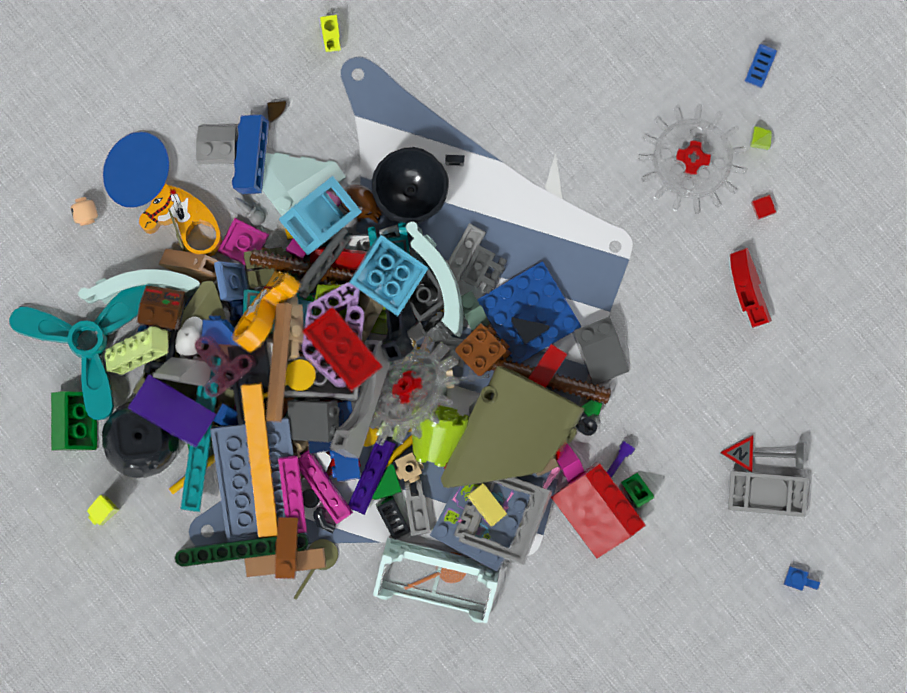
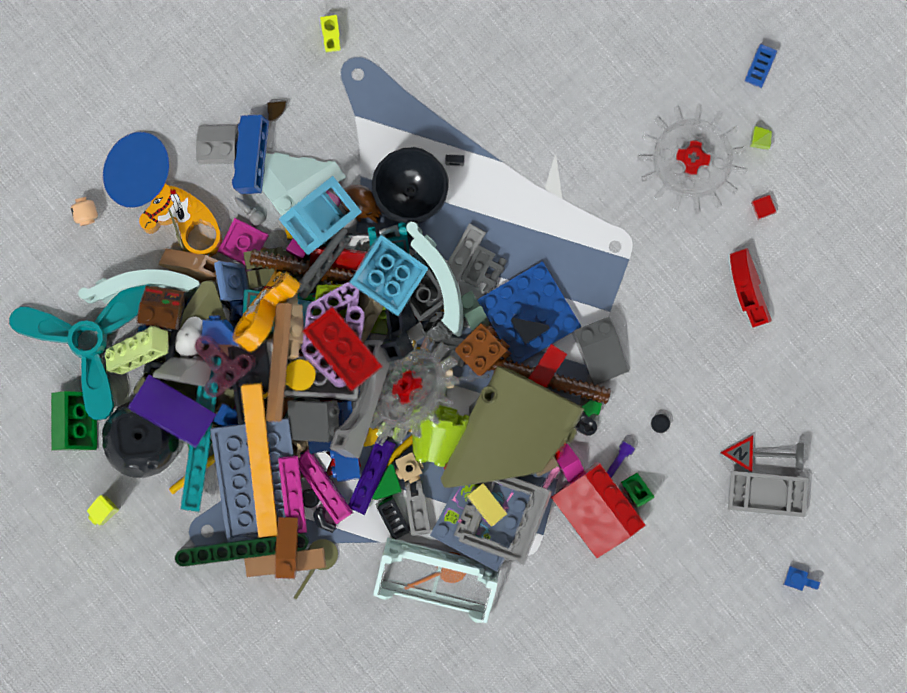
(660, 423): none -> black plate

